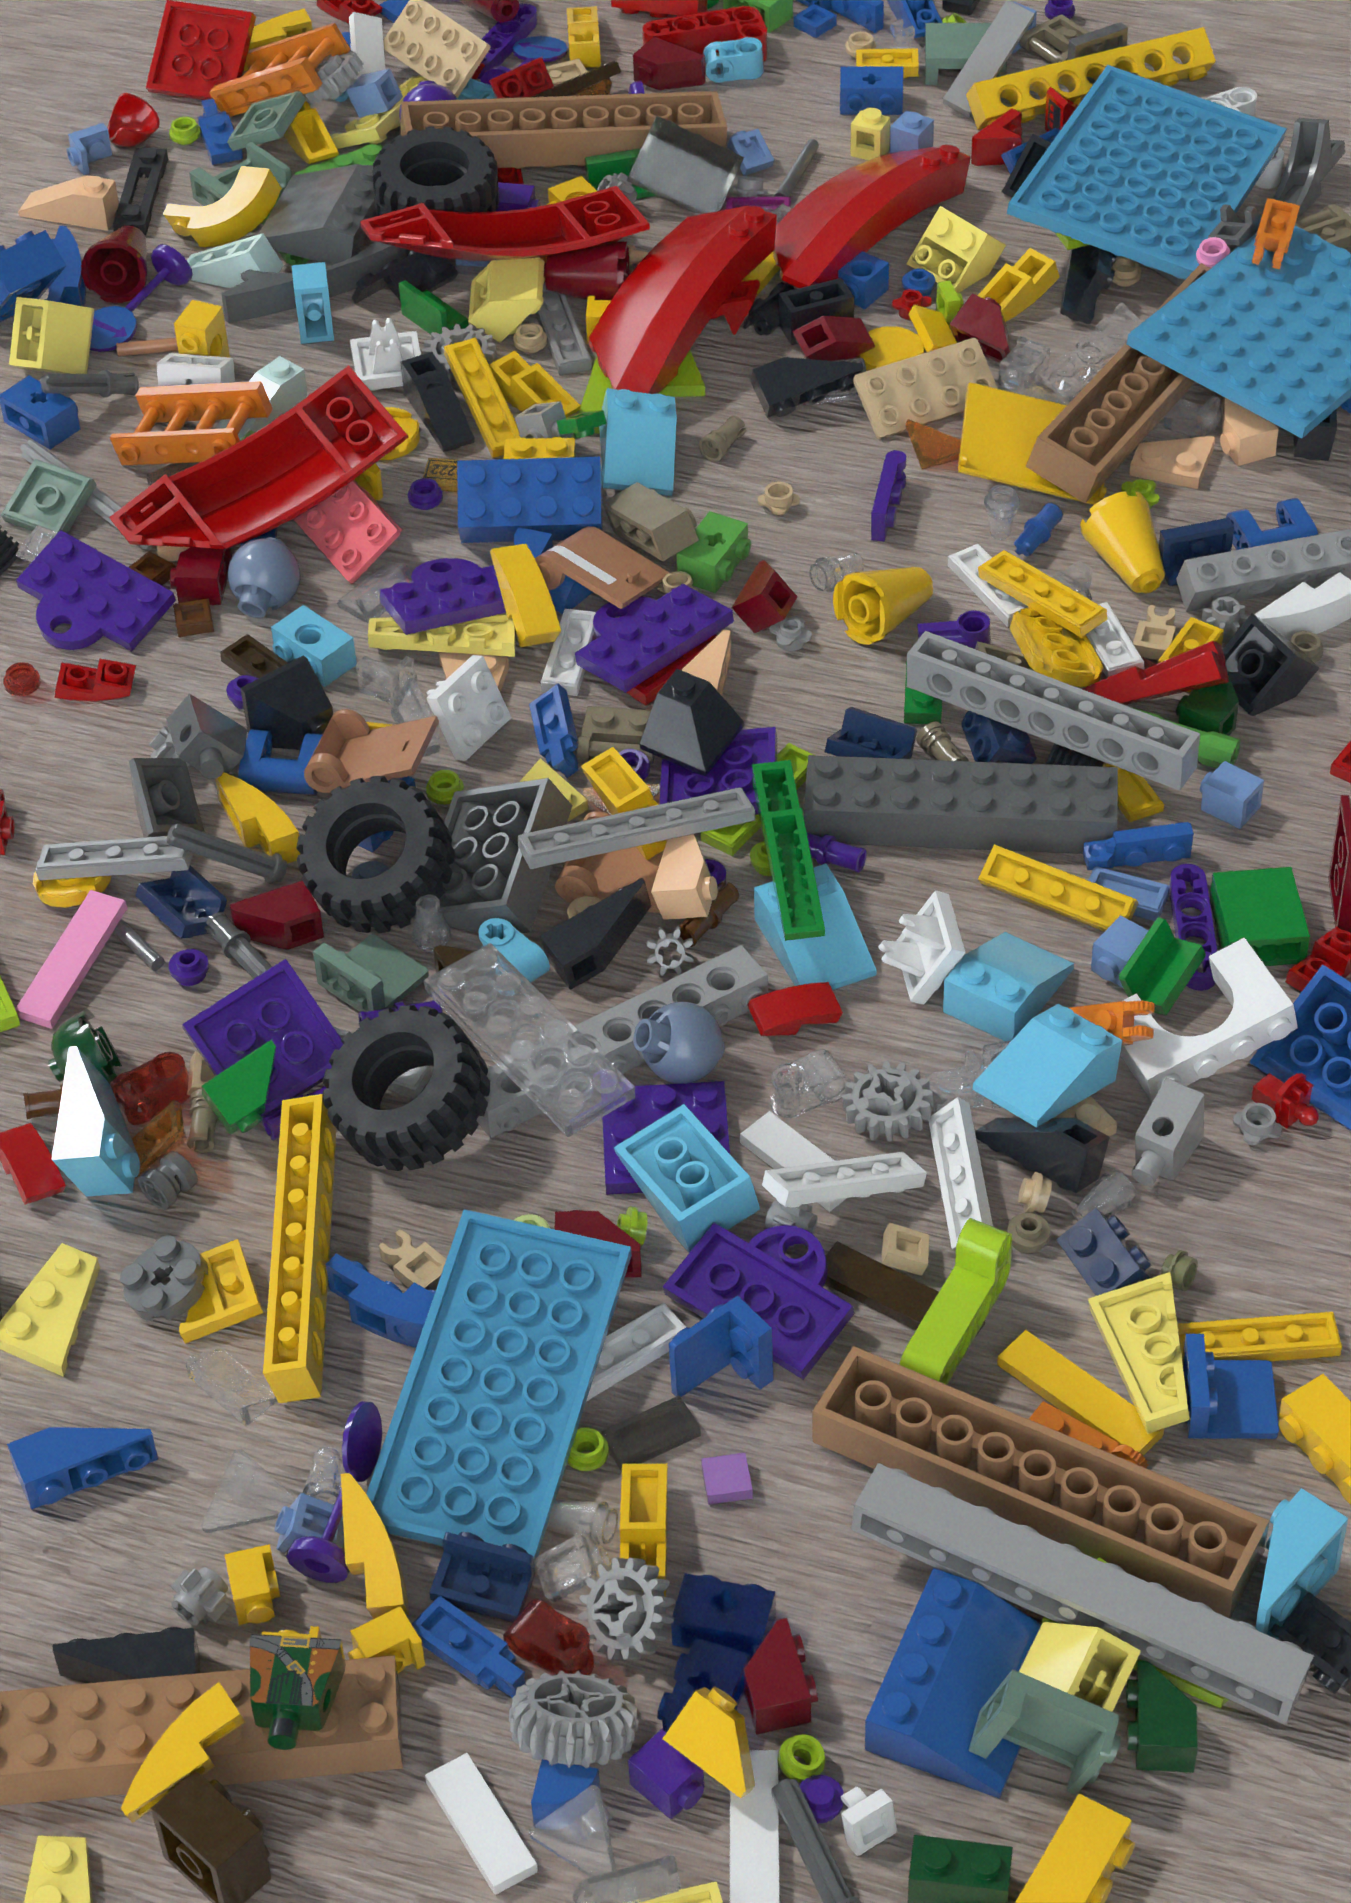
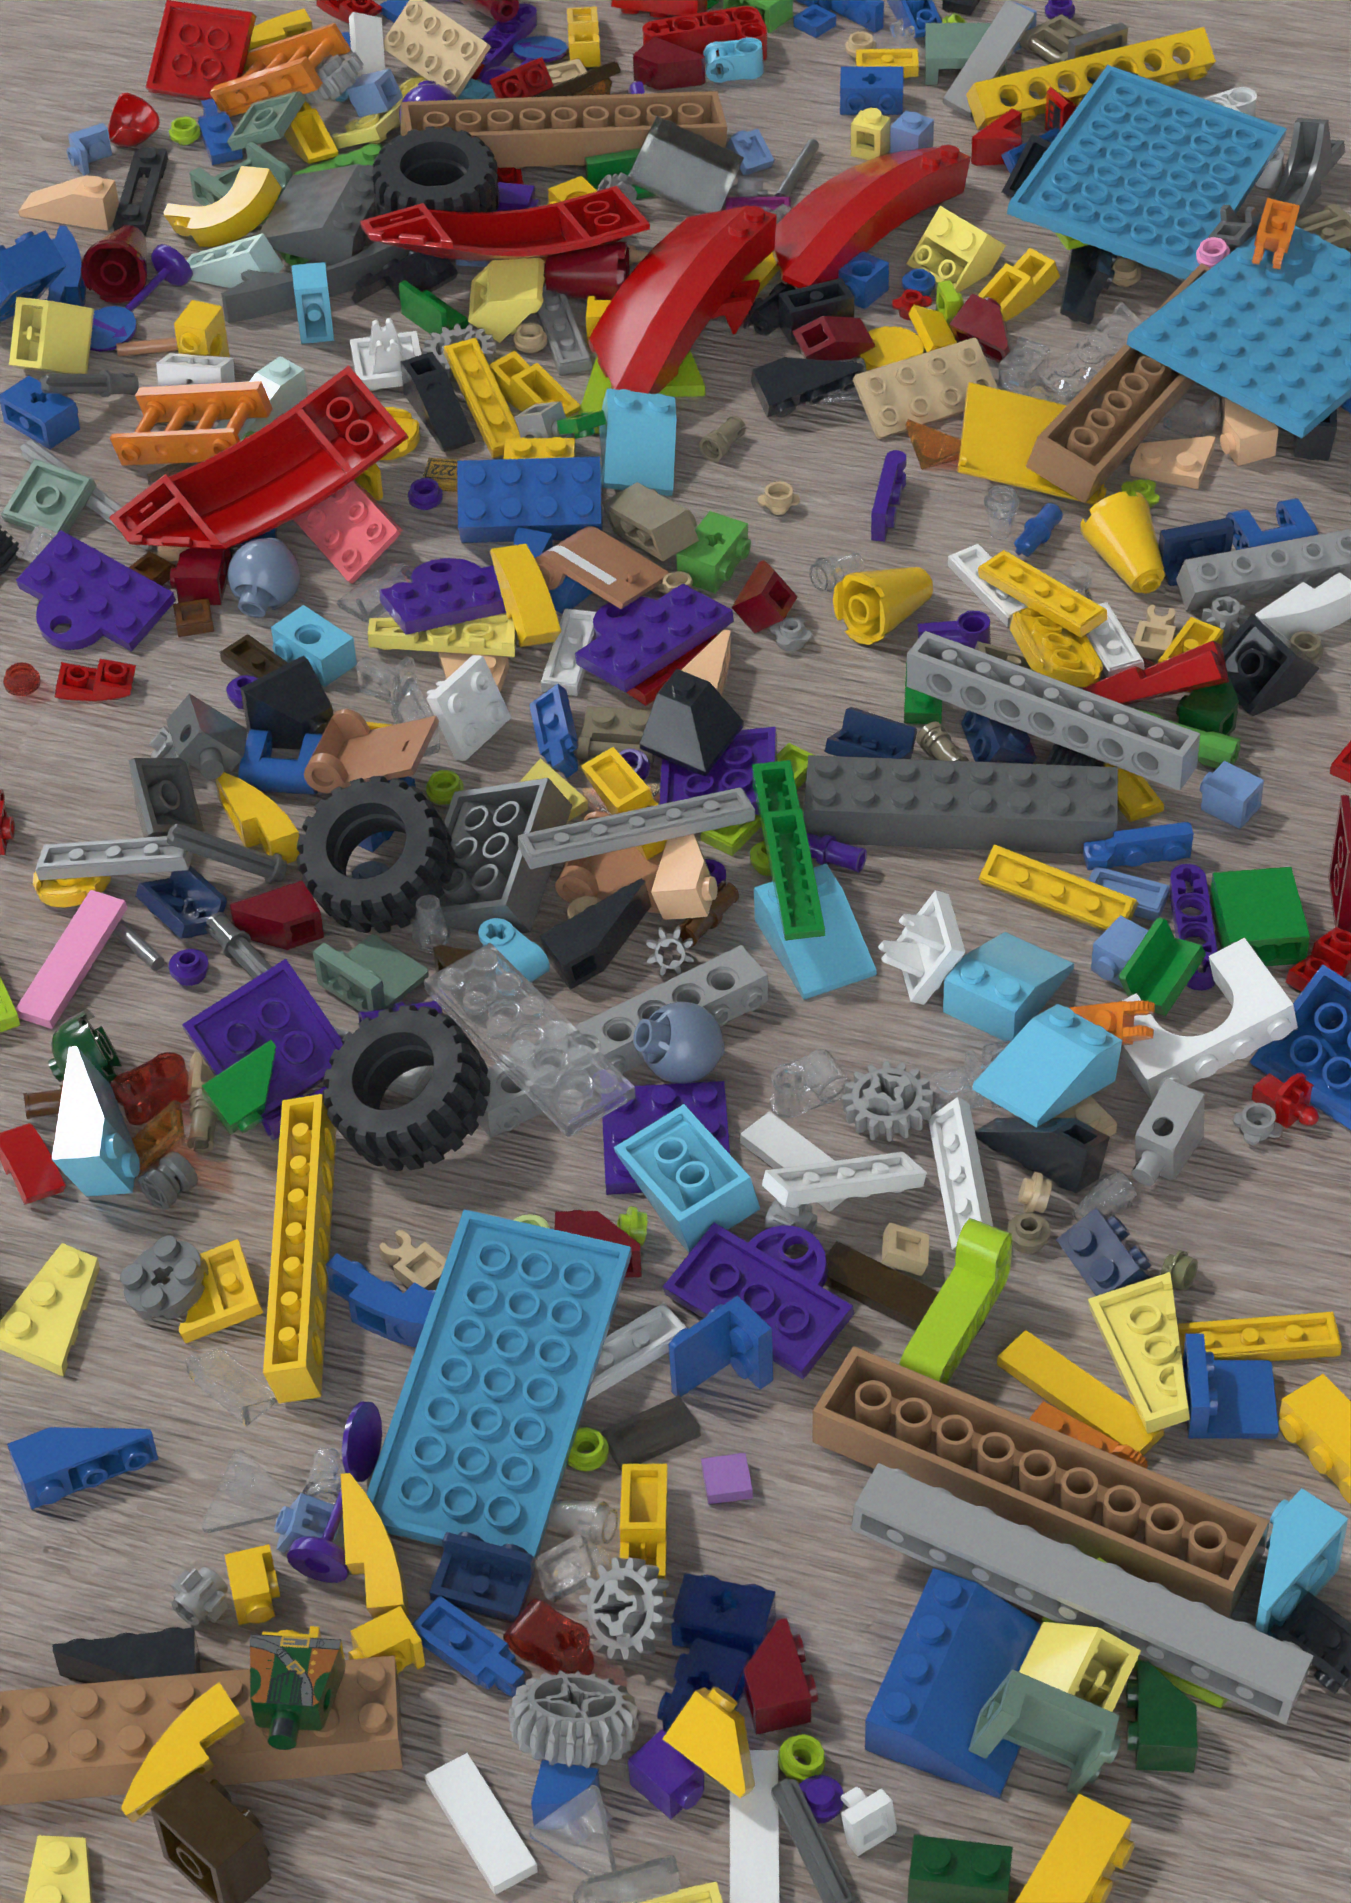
(788, 1008): red slope -> none

